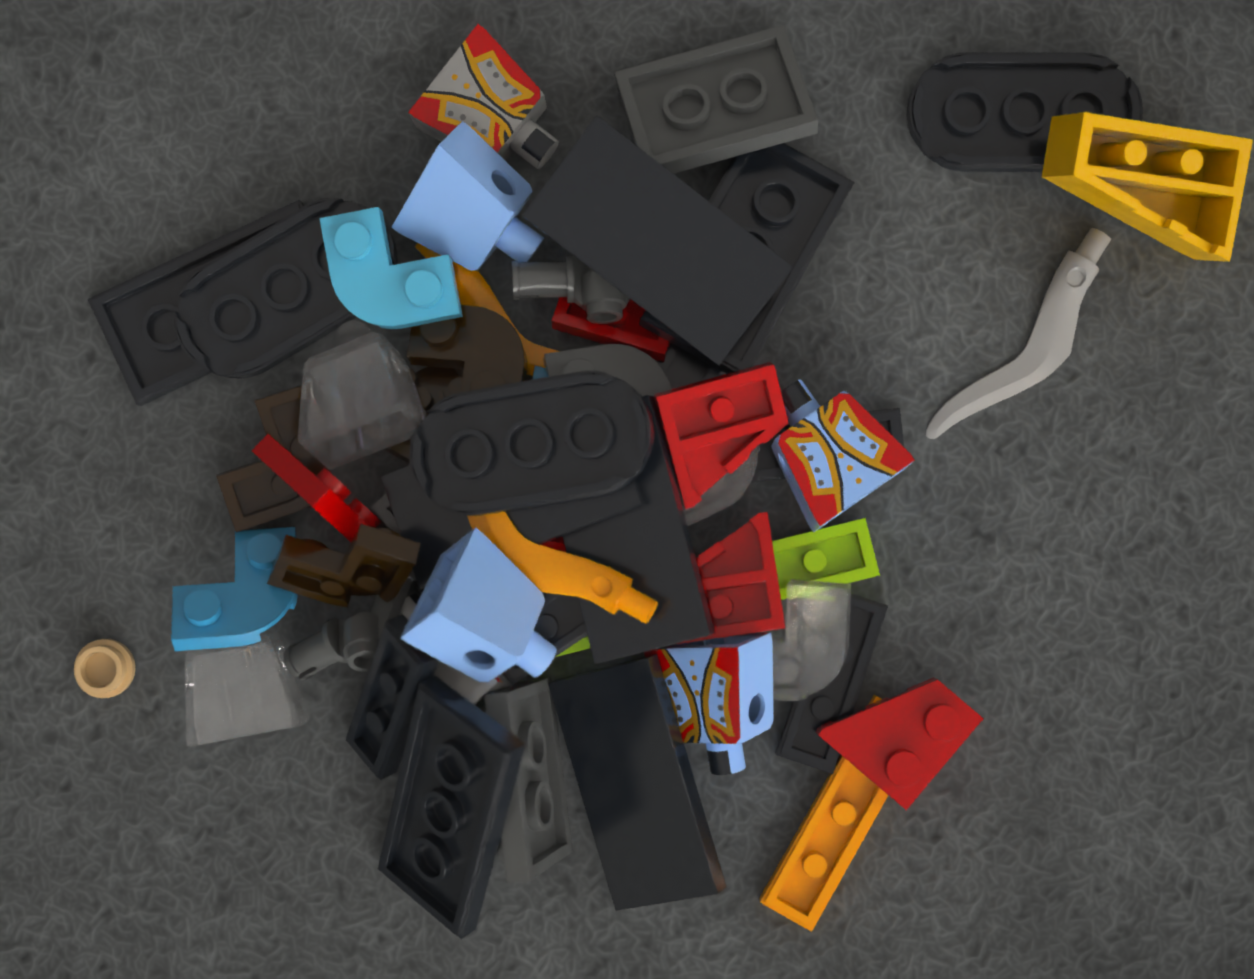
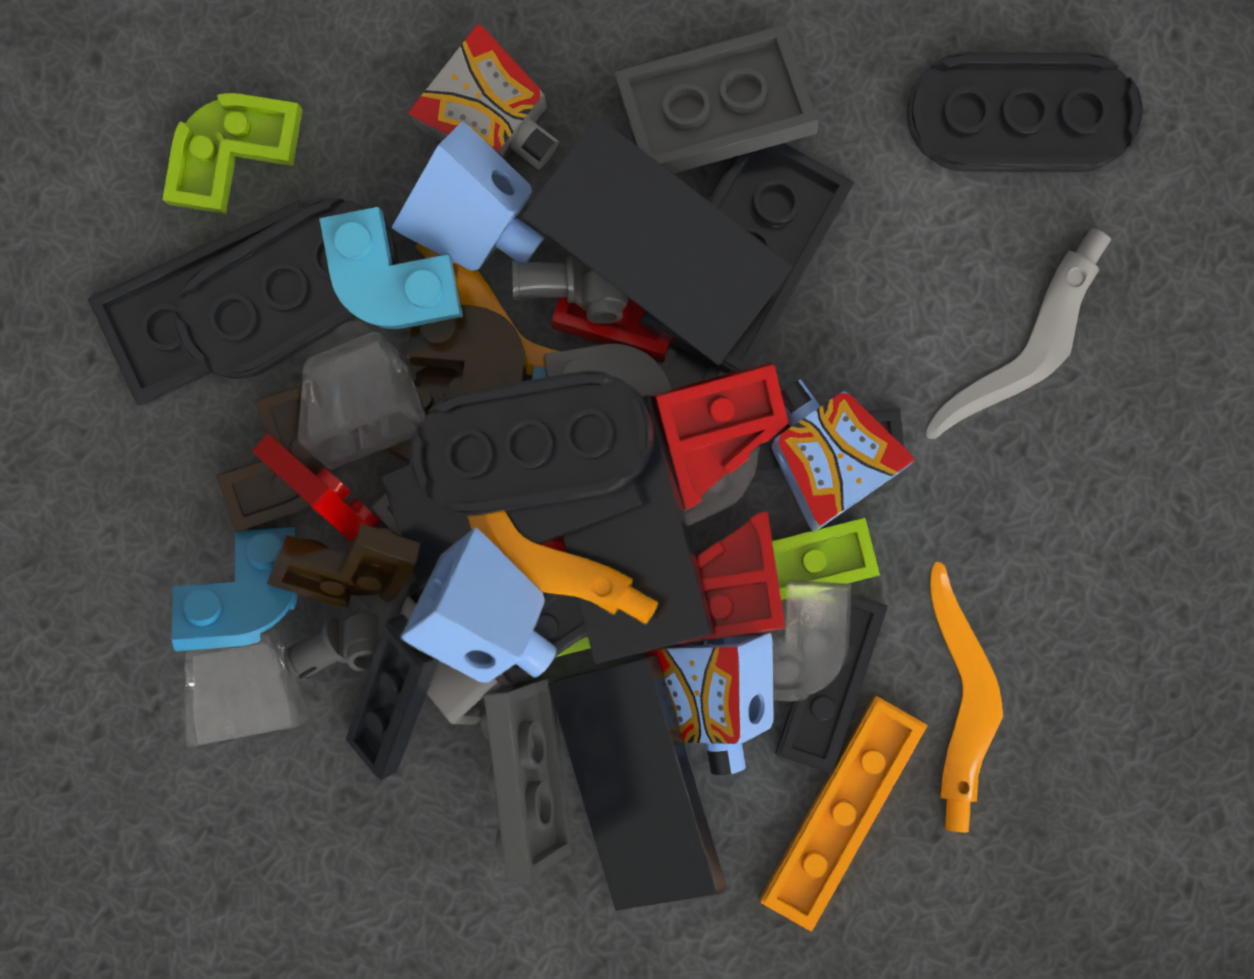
(104, 668): tan plate -> none
(219, 132): none -> lime plate
(450, 805): black tile -> none
(904, 738): red wing -> none
(979, 706): none -> light orange piece
(1154, 177): yellow wedge -> none

